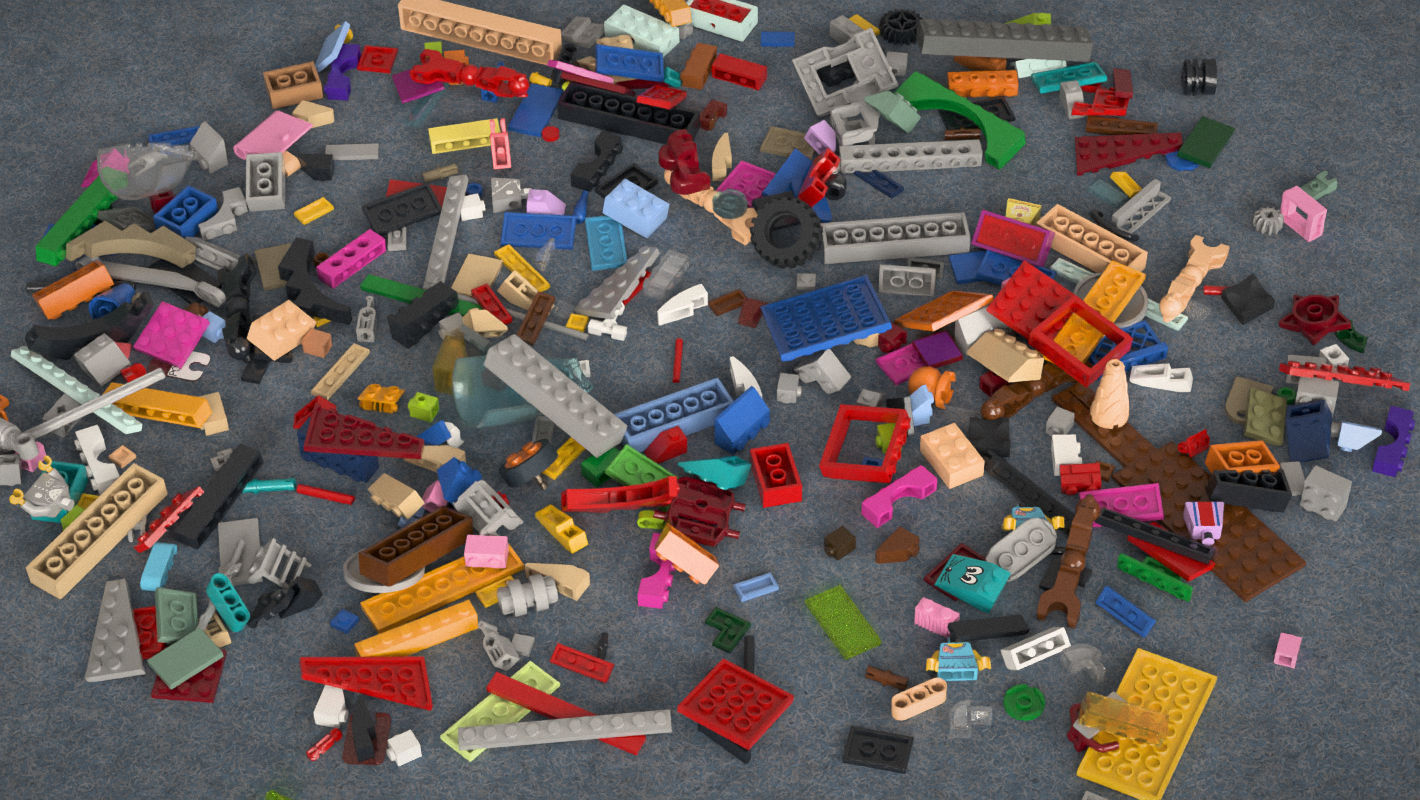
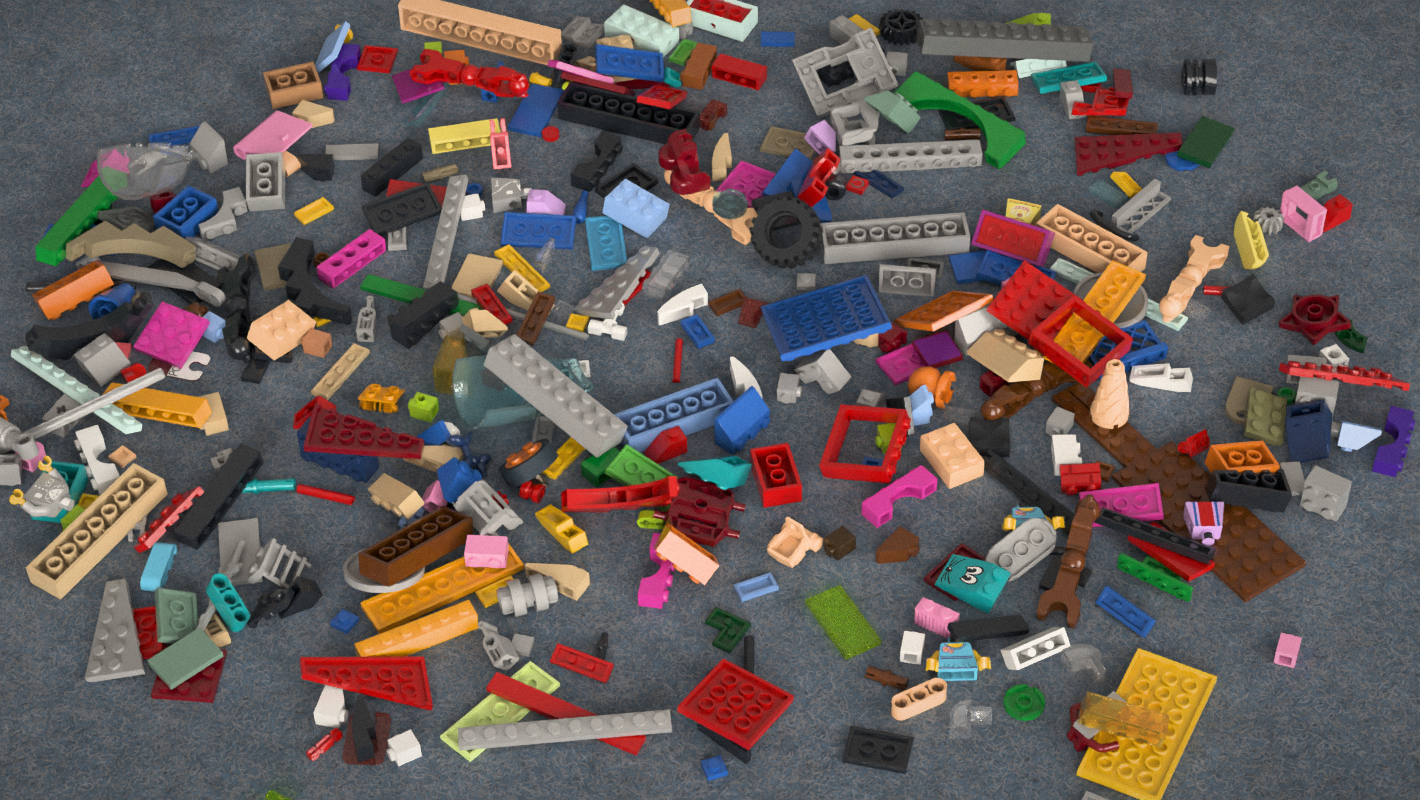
(391, 166): none -> black brick
(462, 442): none -> dark blue piece
(532, 491): none -> red wheel
(682, 52): none -> bright green tile
(697, 331): none -> blue plate
(714, 767): none -> blue plate
(792, 543): none -> light nougat piece
(857, 185): none -> red tile
(912, 647): none -> white brick
(1250, 242): none -> light yellow brick
(1337, 212): none -> red slope

